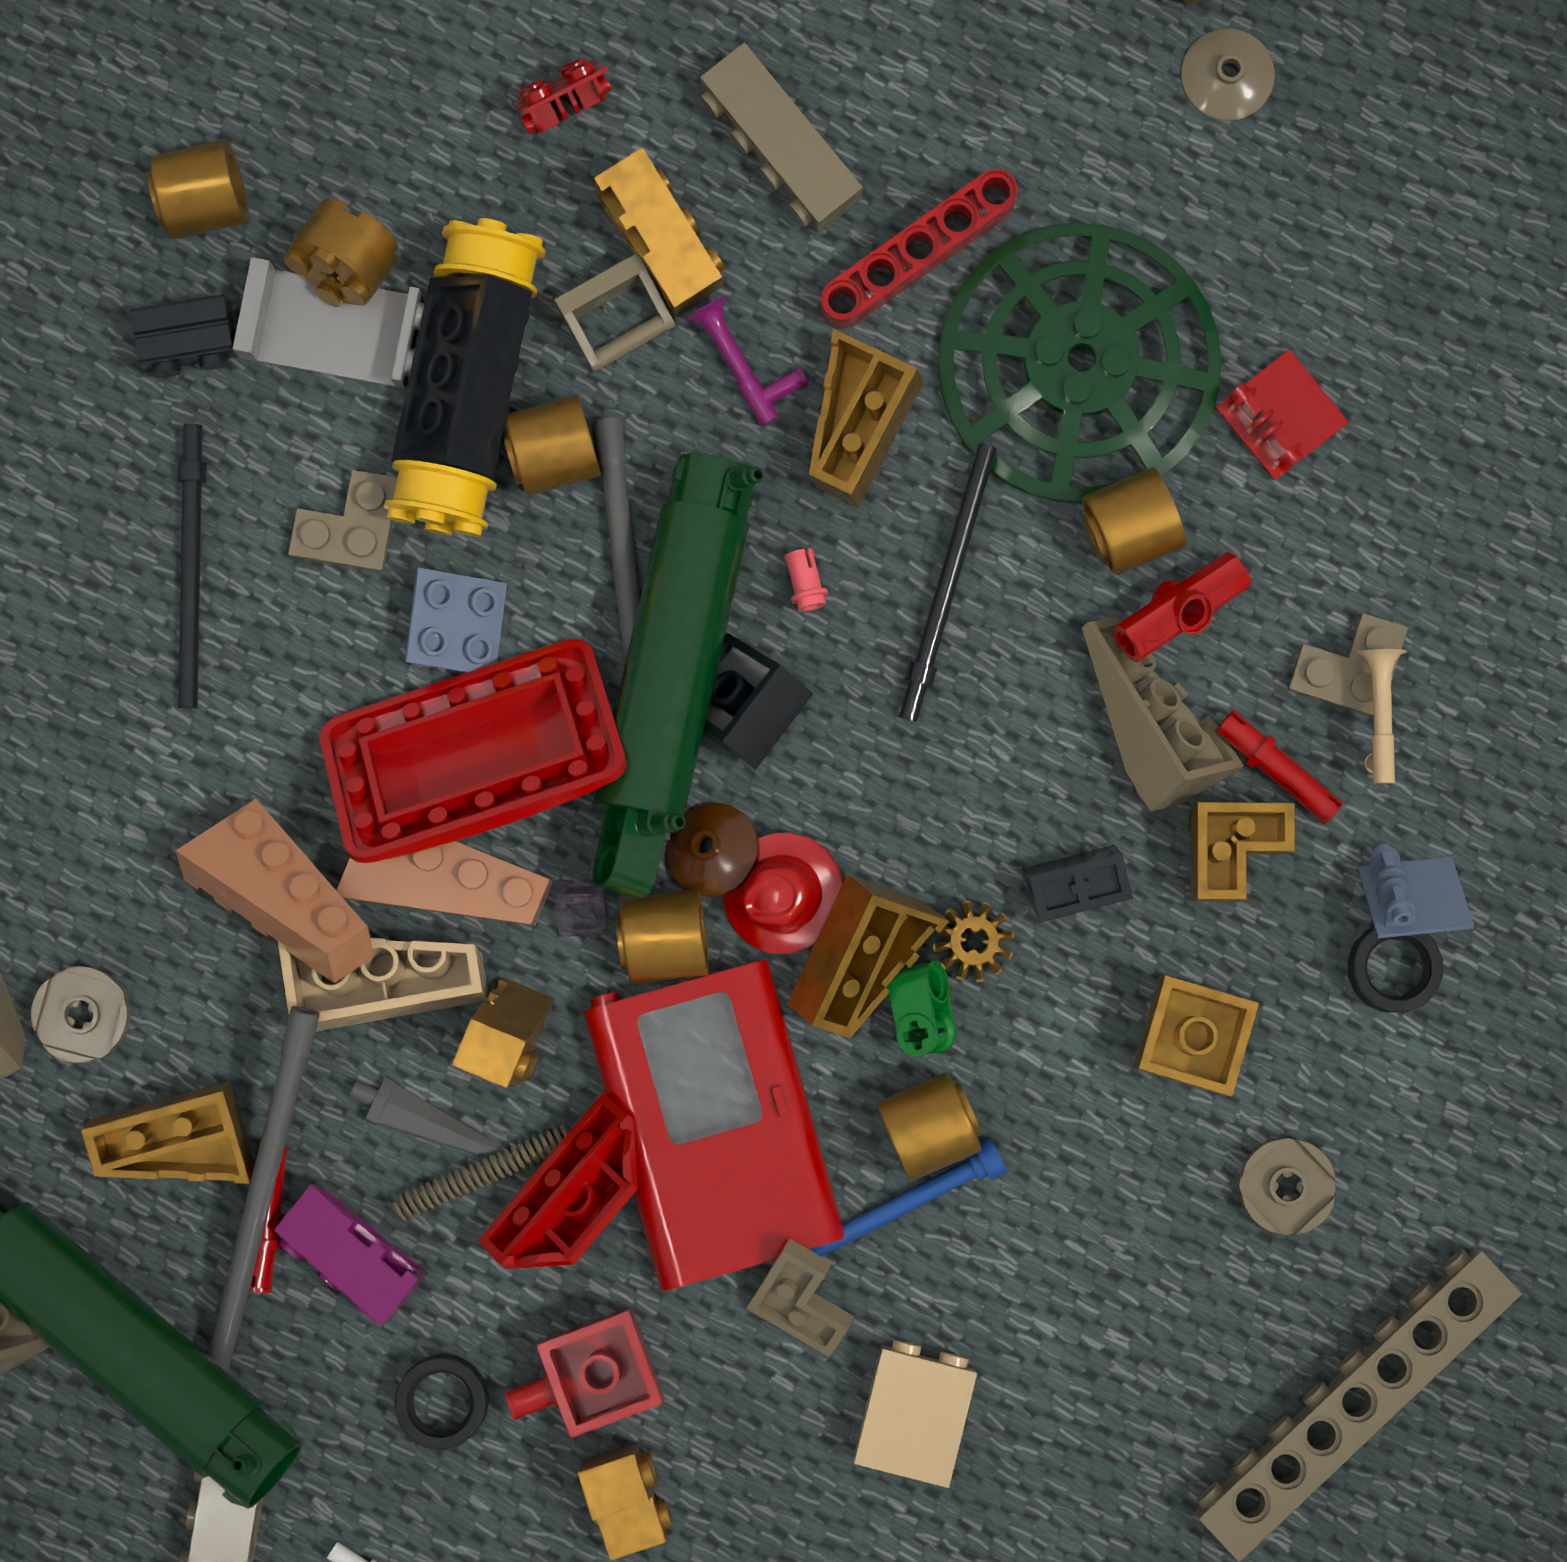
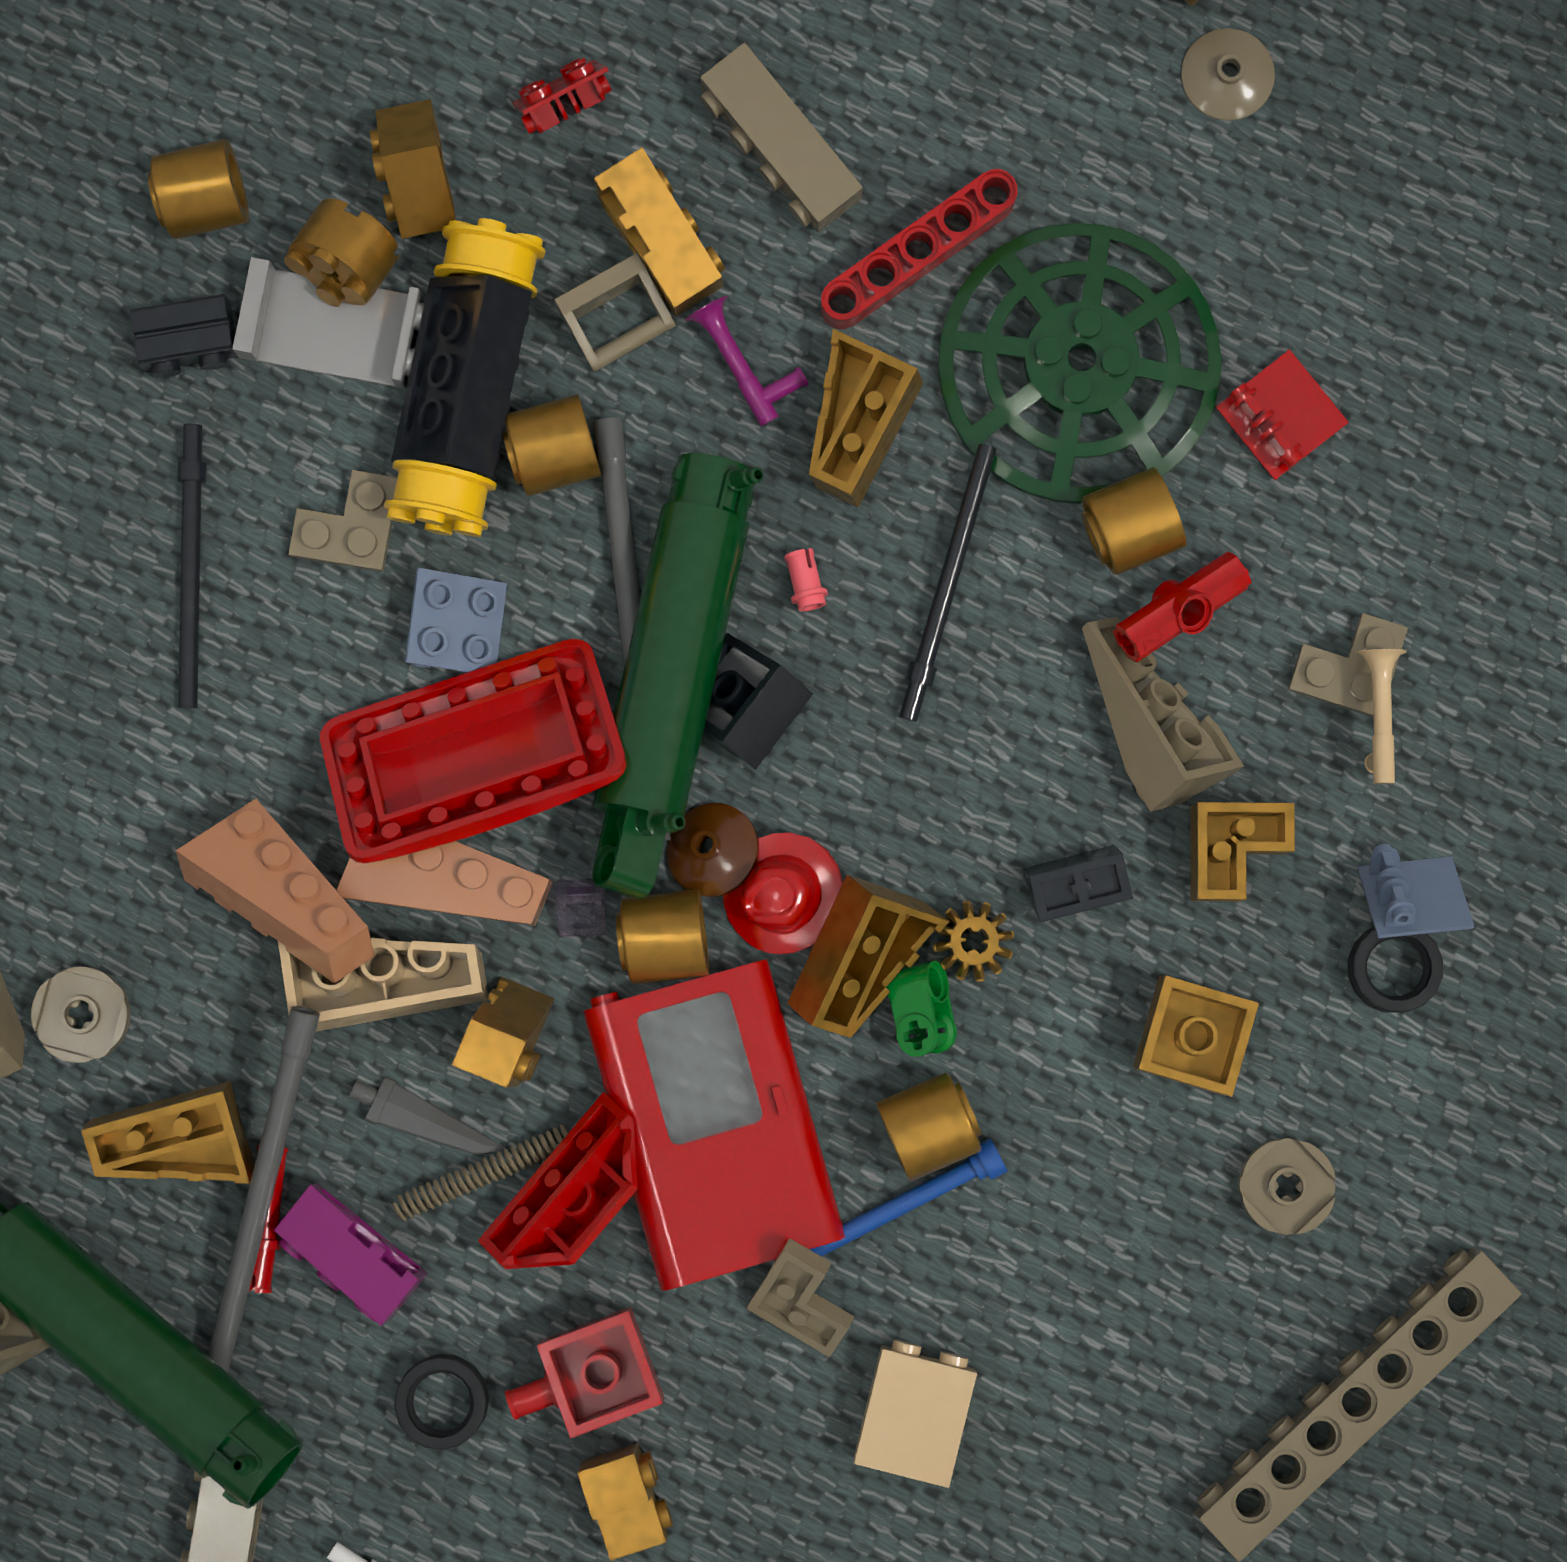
(412, 163): none -> pearl gold brick
(1278, 766): red pin -> none

